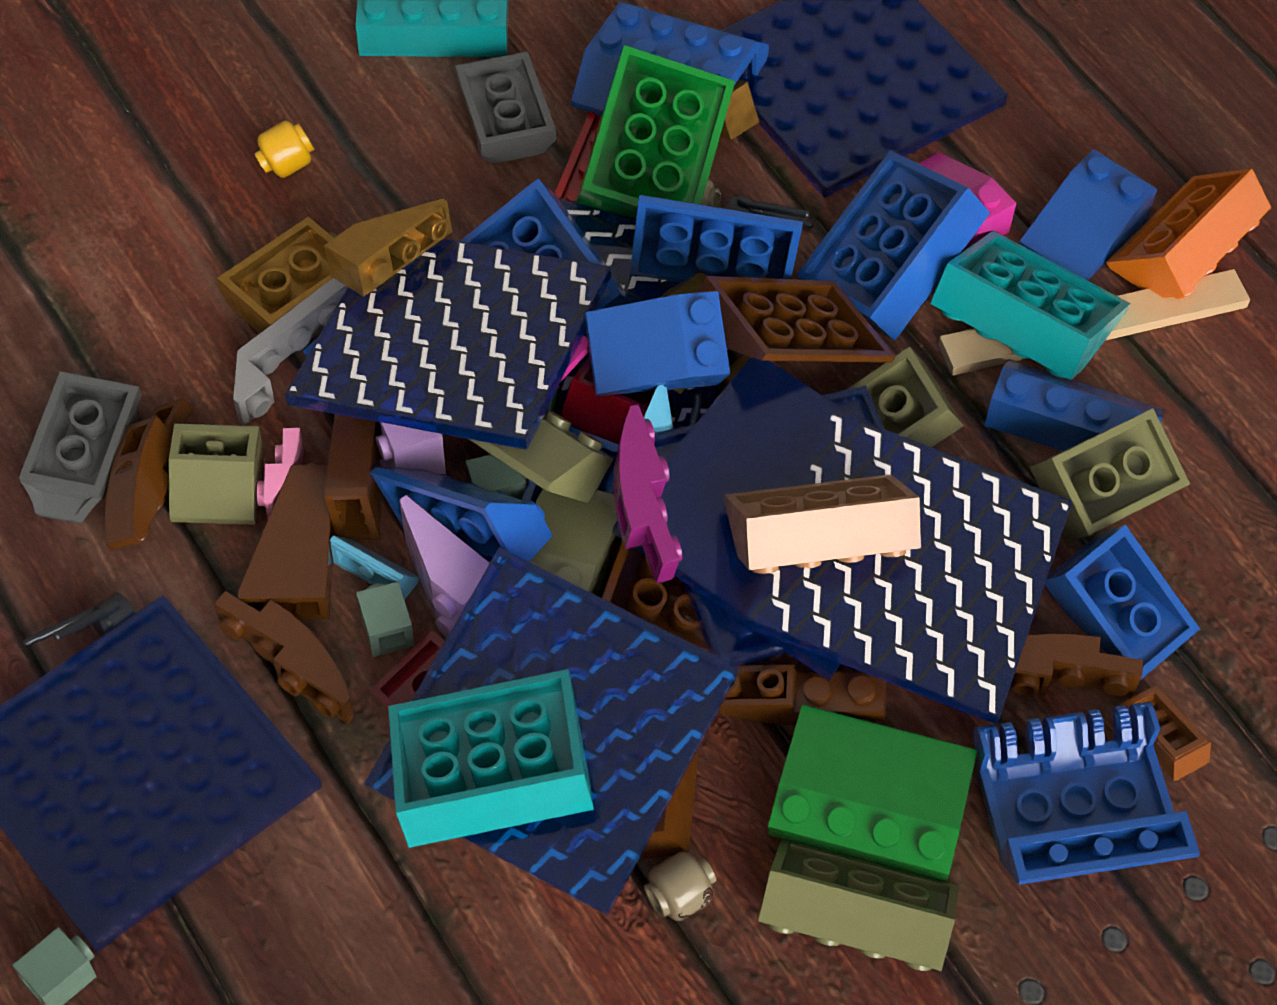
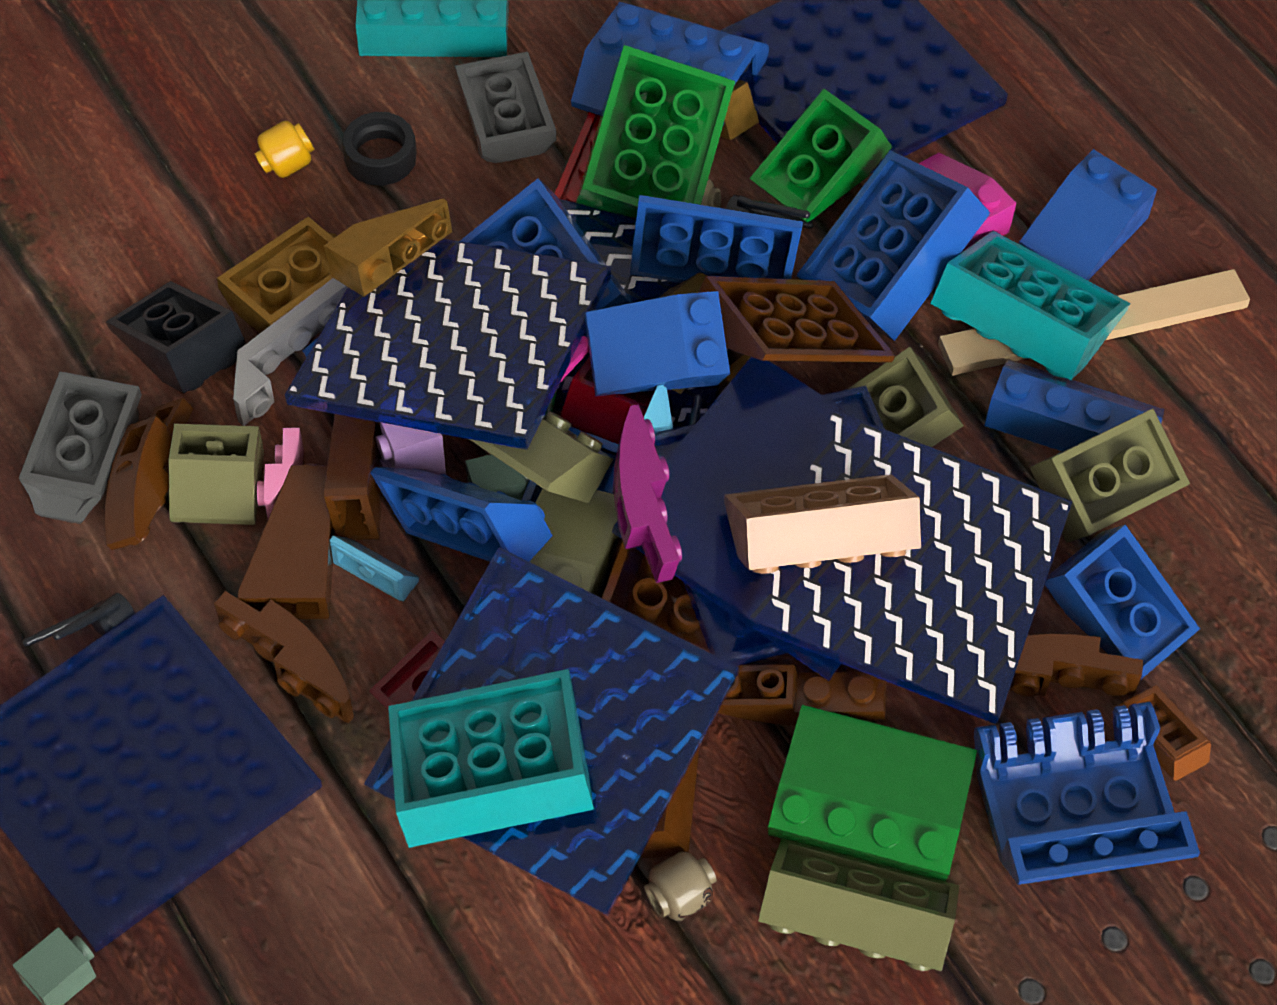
(179, 335): none -> black slope
(375, 126): none -> black tyre
(385, 618): sand green brick -> none
(443, 563): lavender slope -> none
(822, 156): none -> green slope
(1191, 233): orange slope -> none

